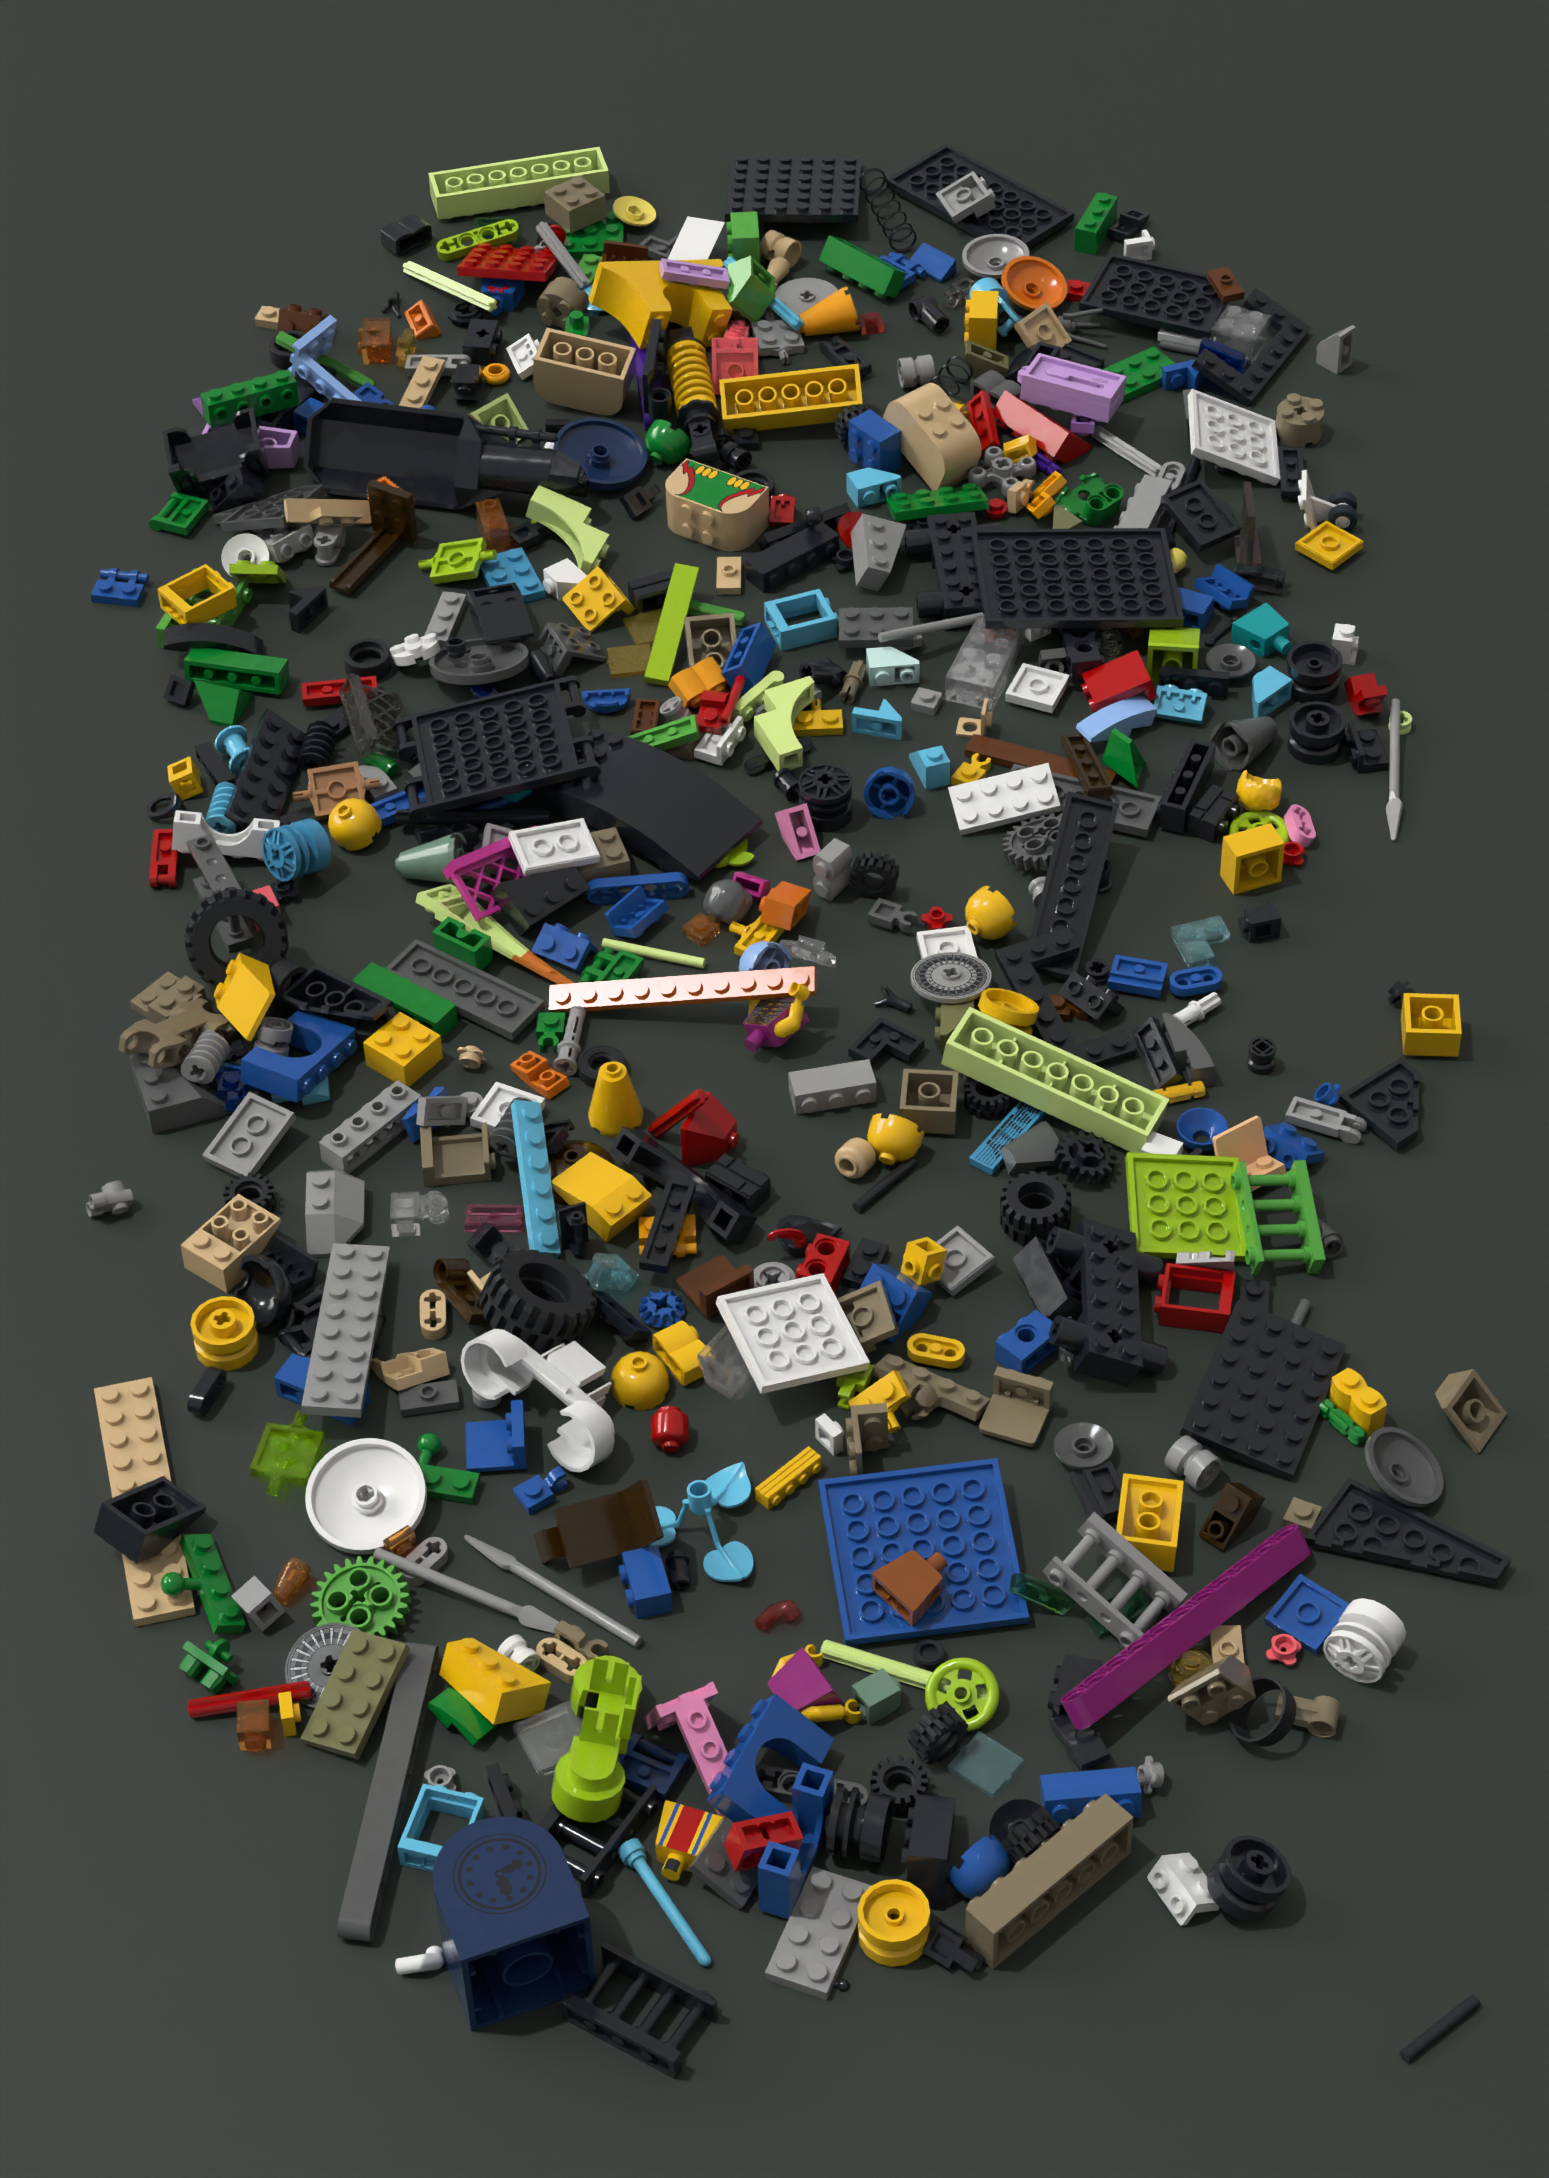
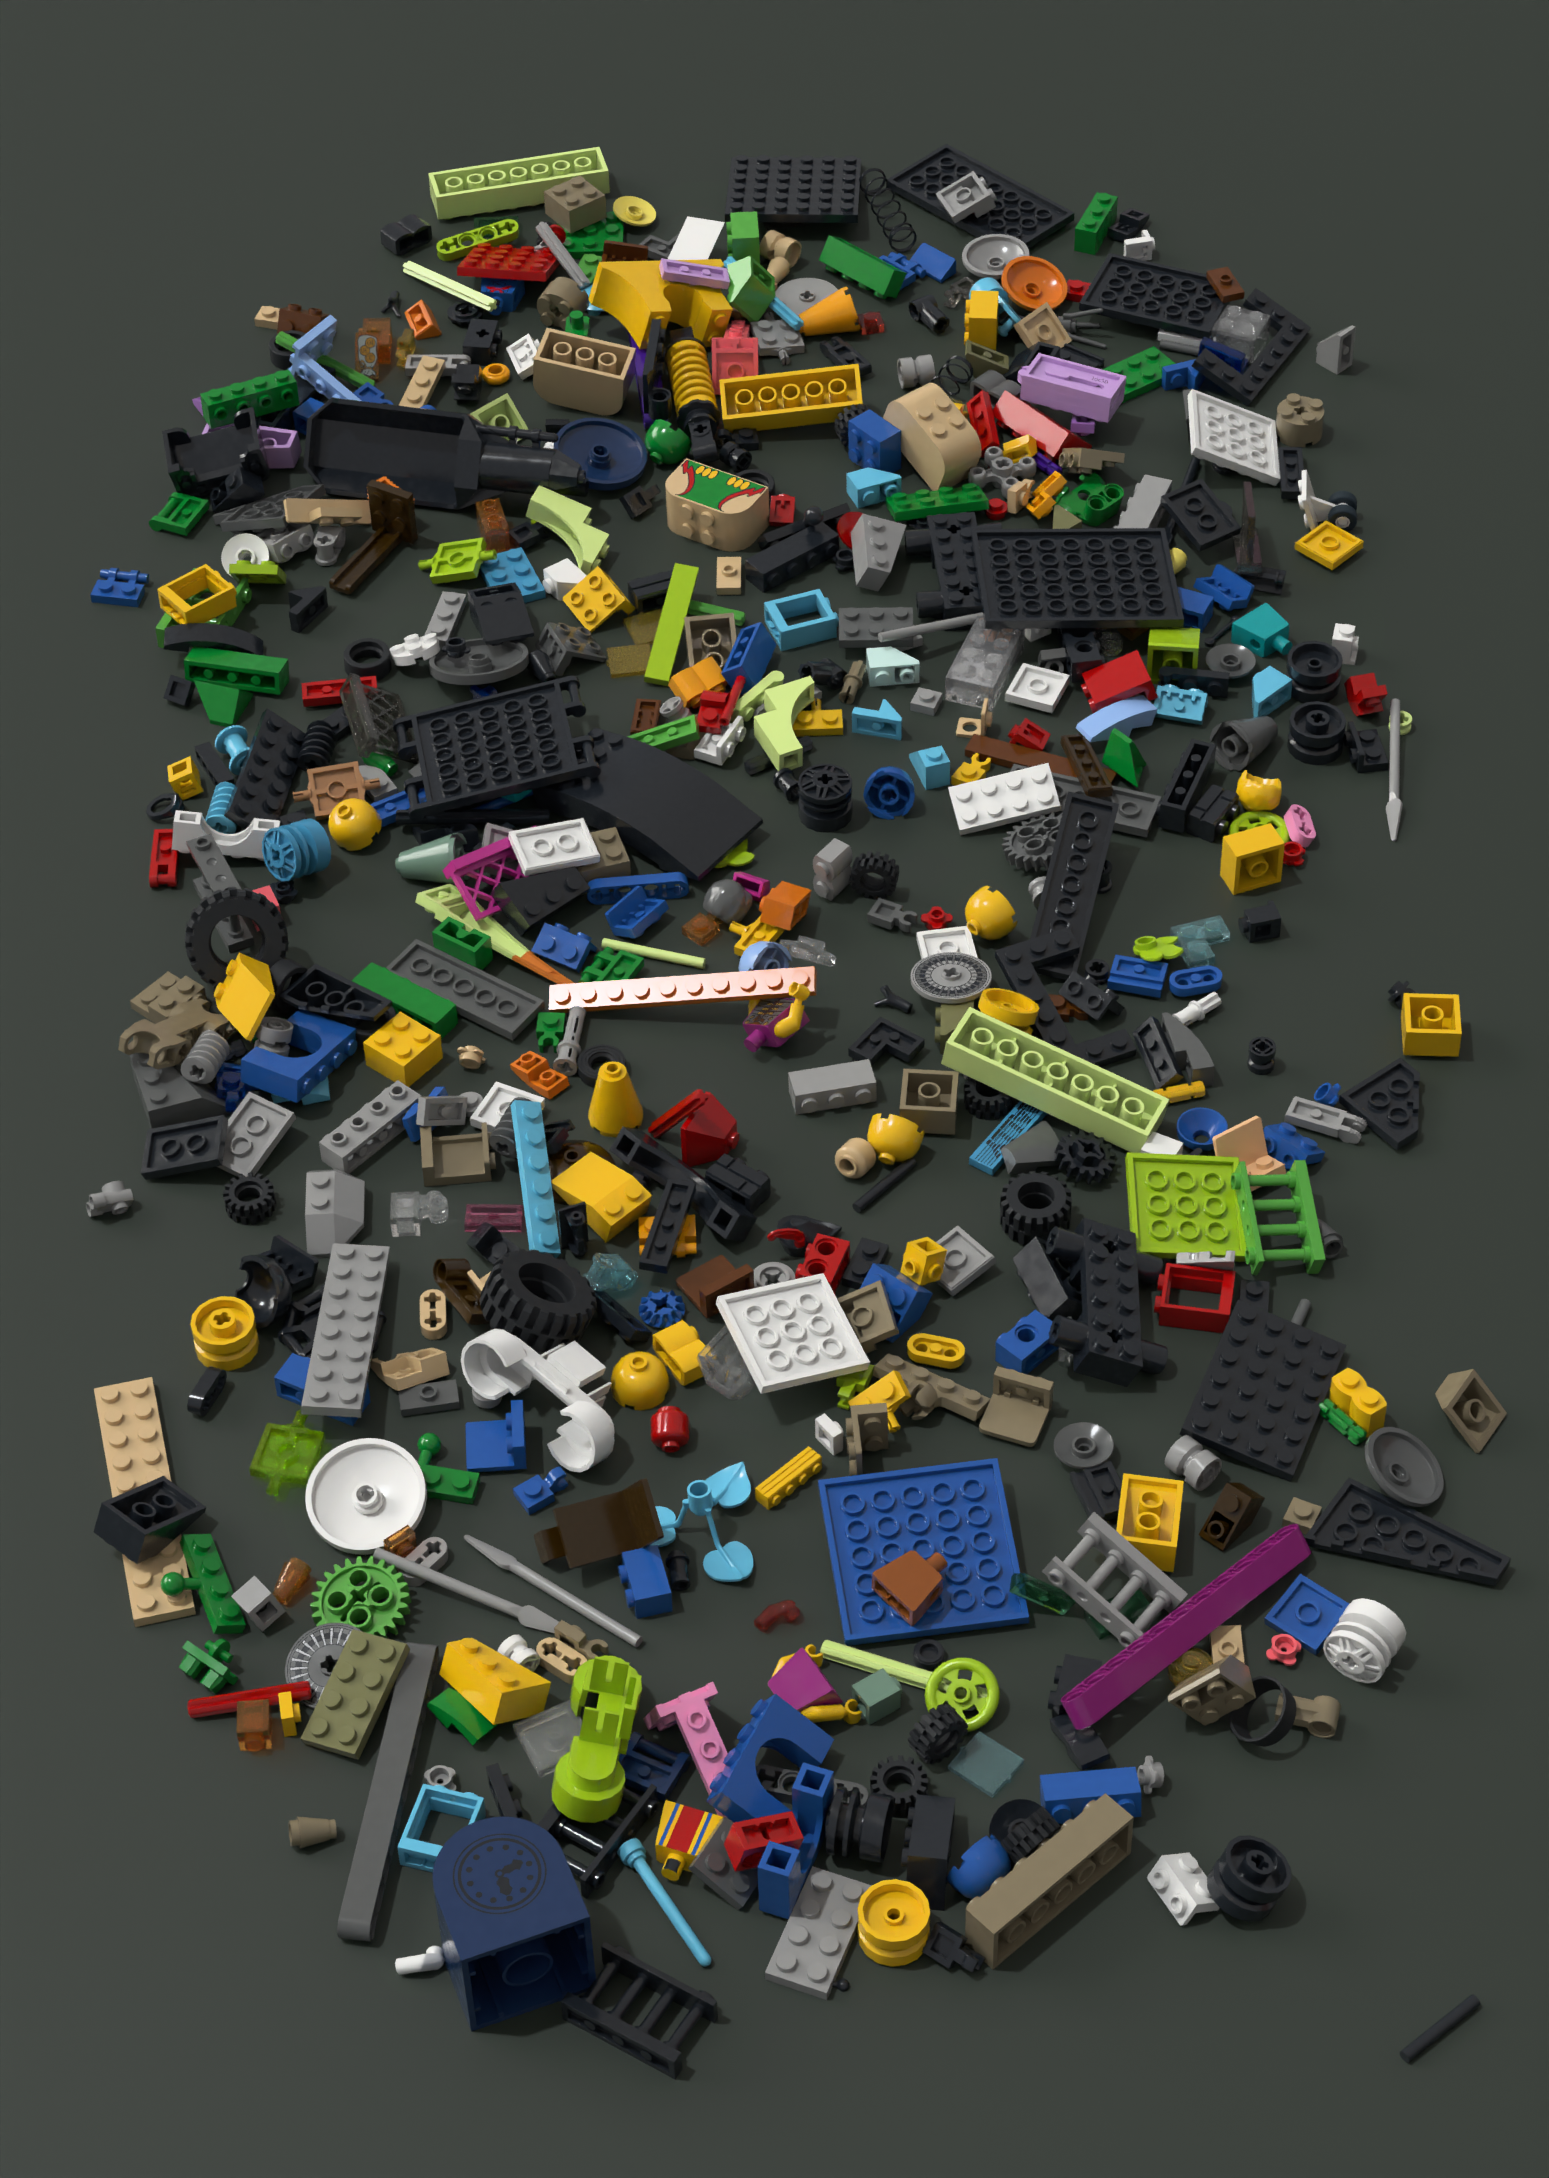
(184, 1147): none -> black plate
(224, 1239): tan slope -> none
(311, 1831): none -> dark tan cone
(367, 354): none -> tile
(606, 700): blue plate -> none
(798, 831): bright pink slope -> none
(1029, 735): none -> red bracket
(1085, 460): none -> dark tan plate
(1126, 451): light grey axle -> none
(1155, 949): none -> lime plate
(1173, 471): light grey plate -> none

